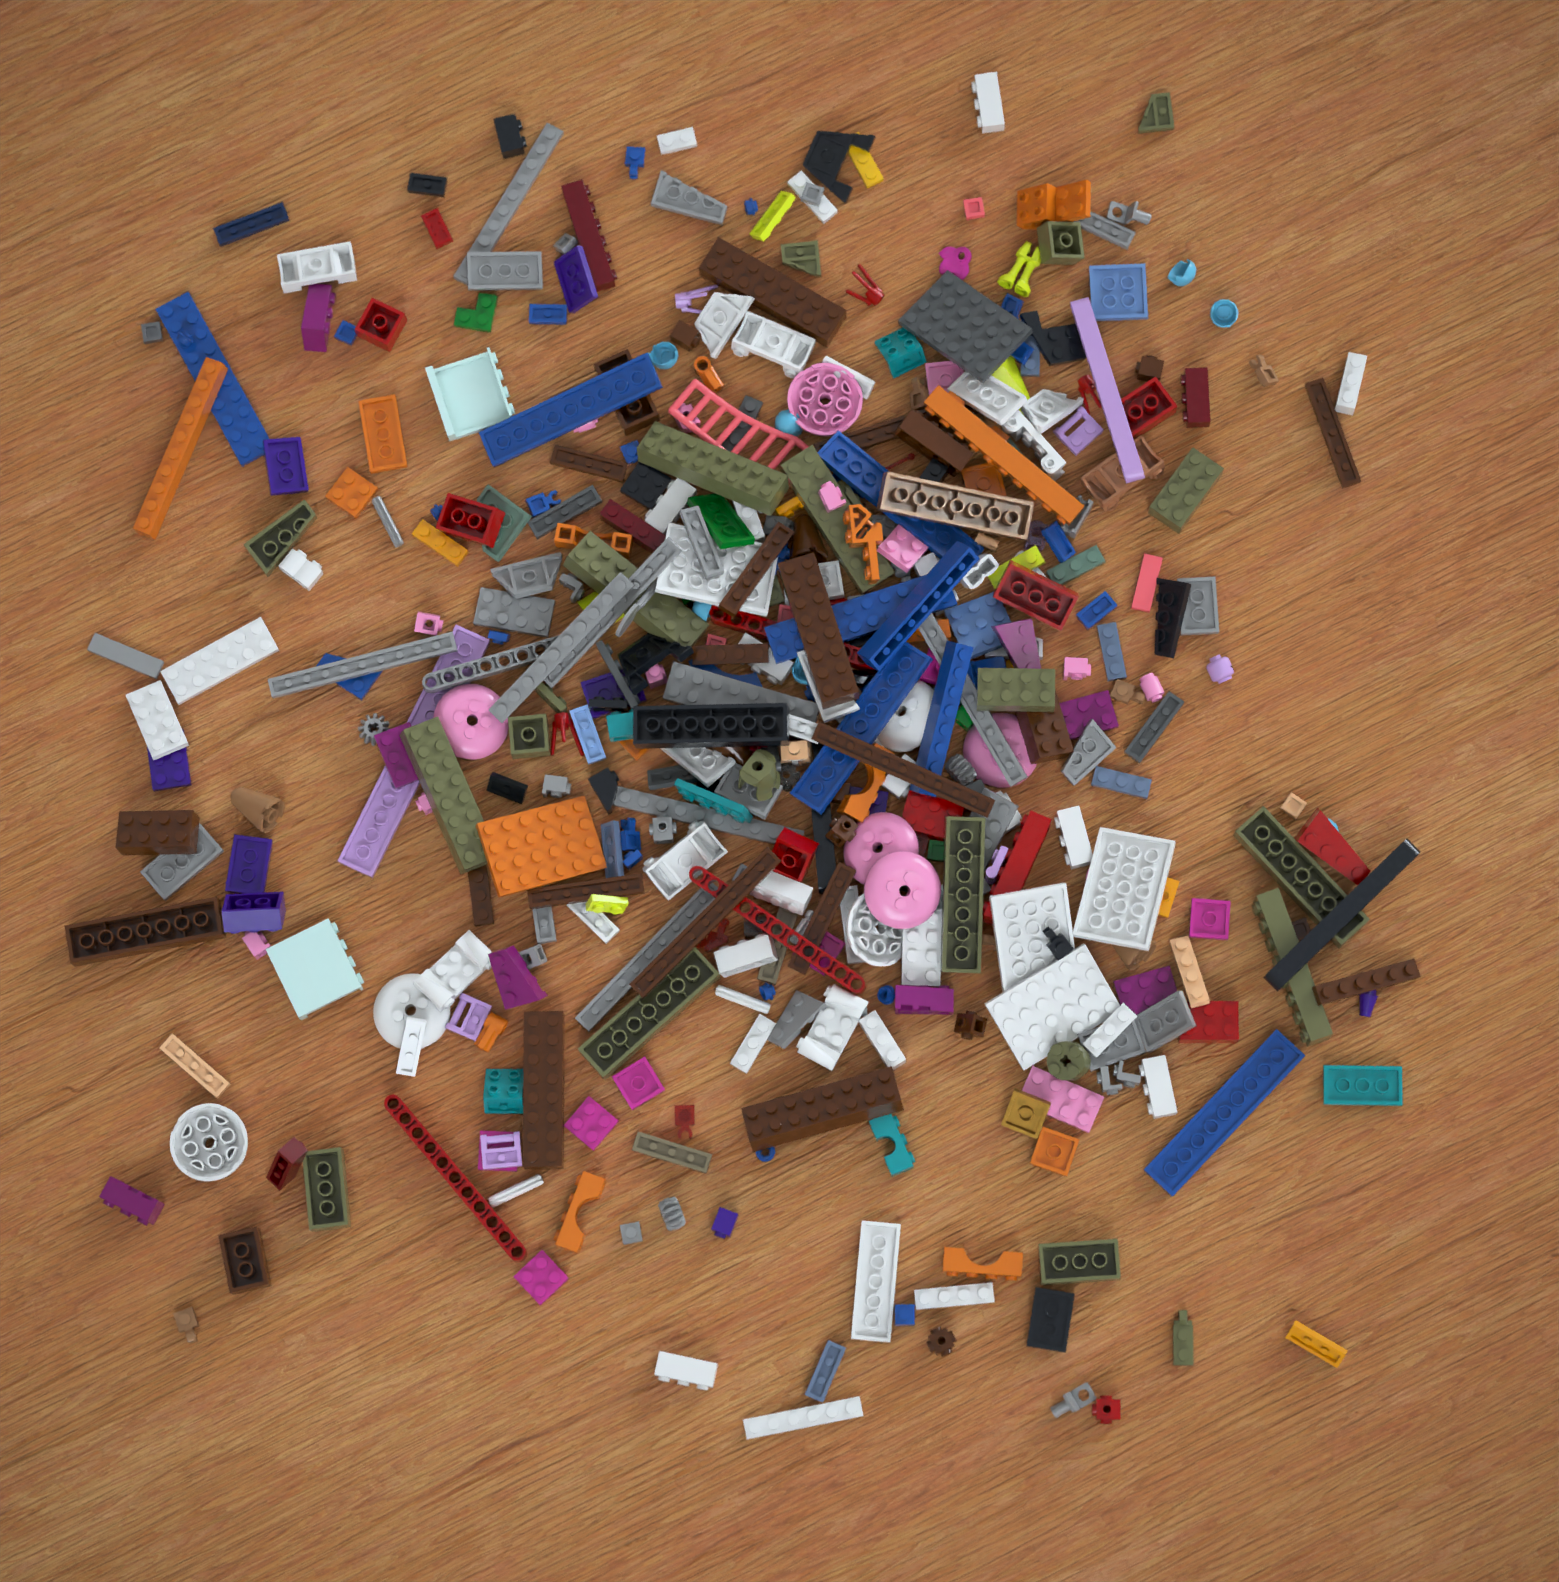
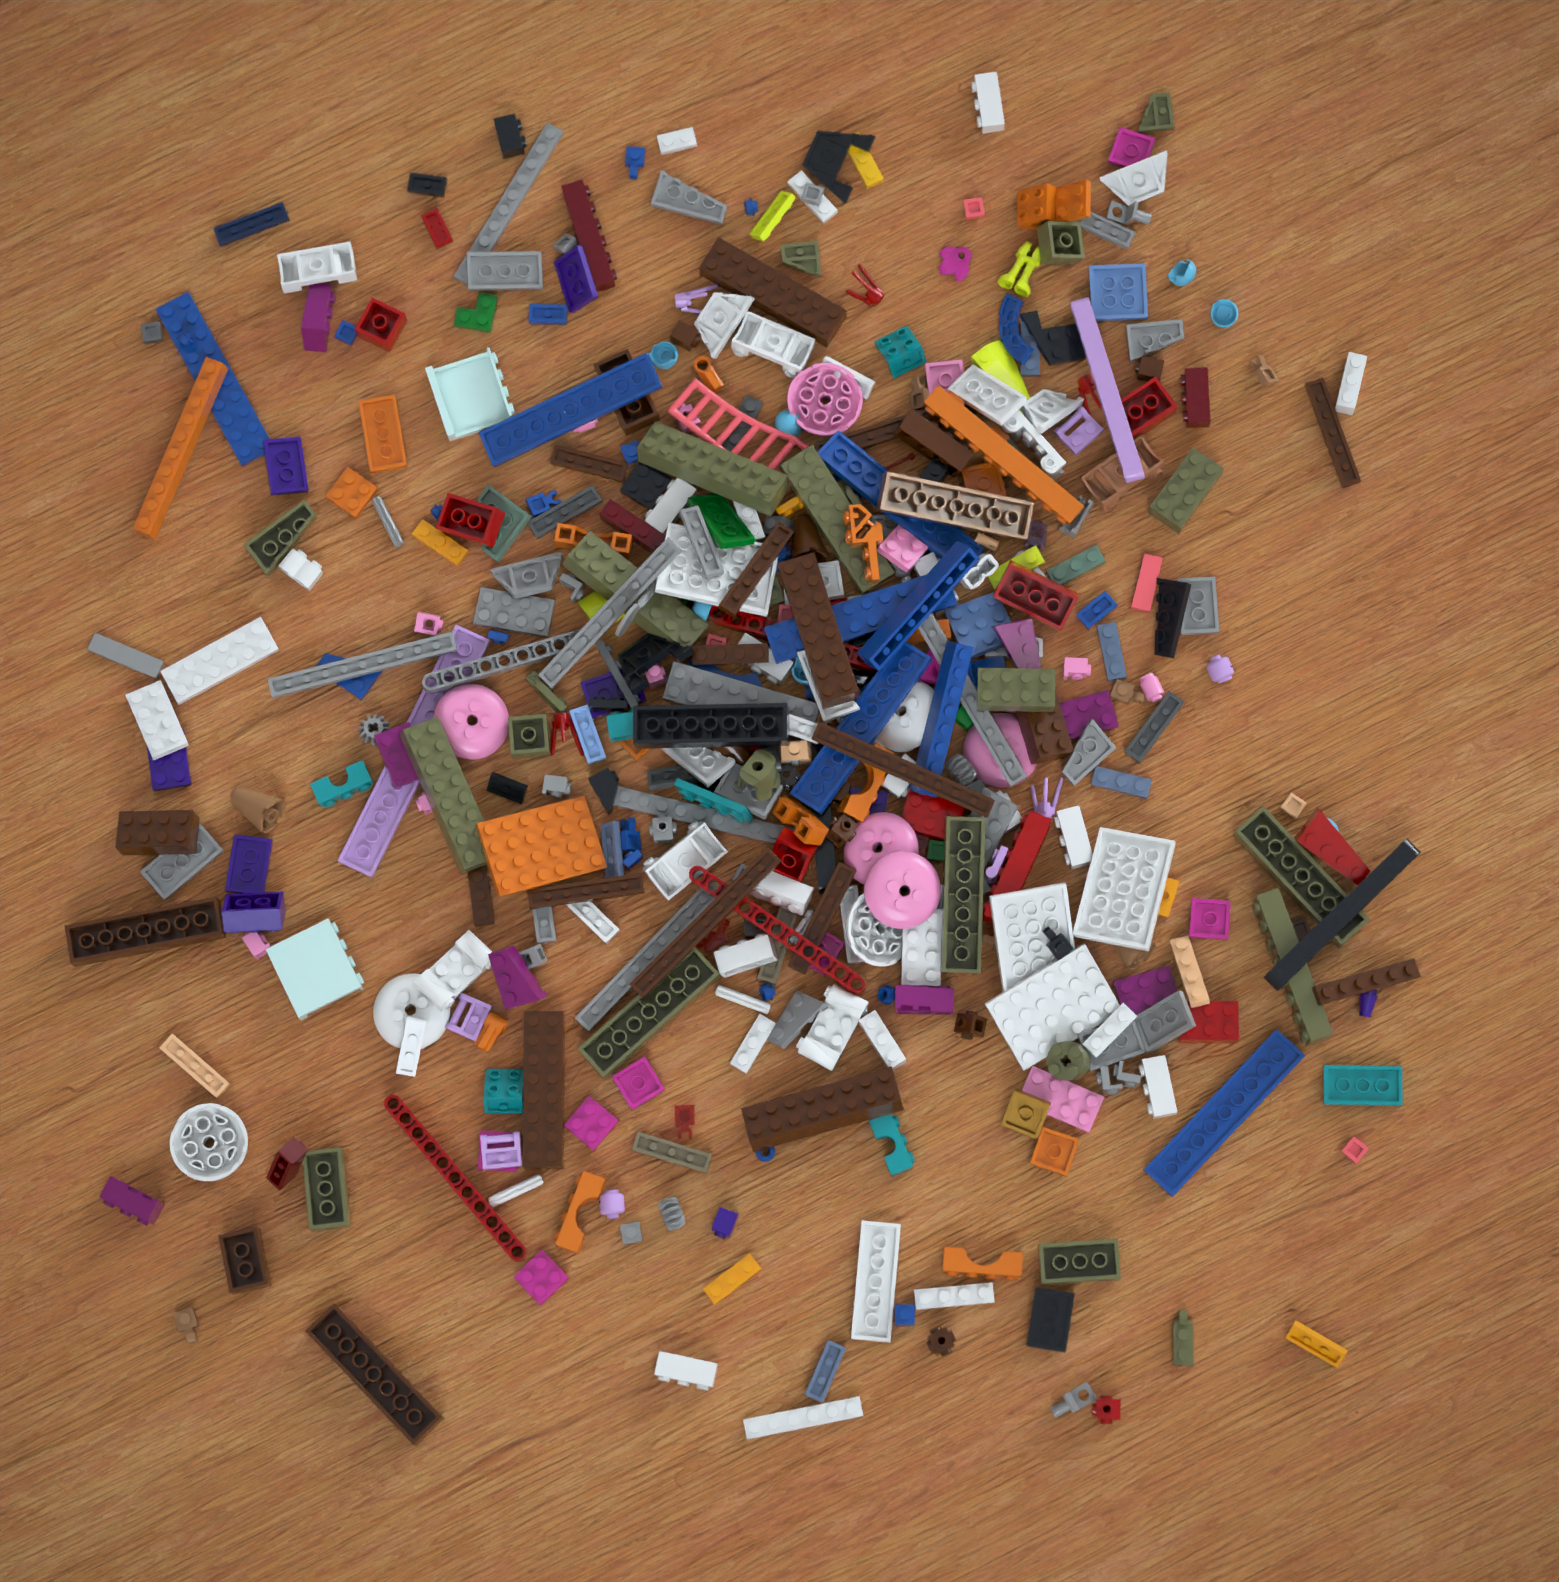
(358, 780): none -> teal arch
(374, 1374): none -> reddish brown brick
(561, 647): light grey plate -> none
(606, 904): neon yellow plate -> none
(611, 1204): none -> lavender head
(732, 1279): none -> light orange plate
(808, 826): none -> orange arch
(831, 496): bright pink brick -> none
(965, 326): dark grey plate -> none
(1045, 807): none -> lavender plant
(1058, 541): blue tile -> none
(1130, 148): none -> dark pink plate
(1139, 179): none -> white wing
(1152, 336): none -> light grey wing
(1354, 1150): none -> coral plate

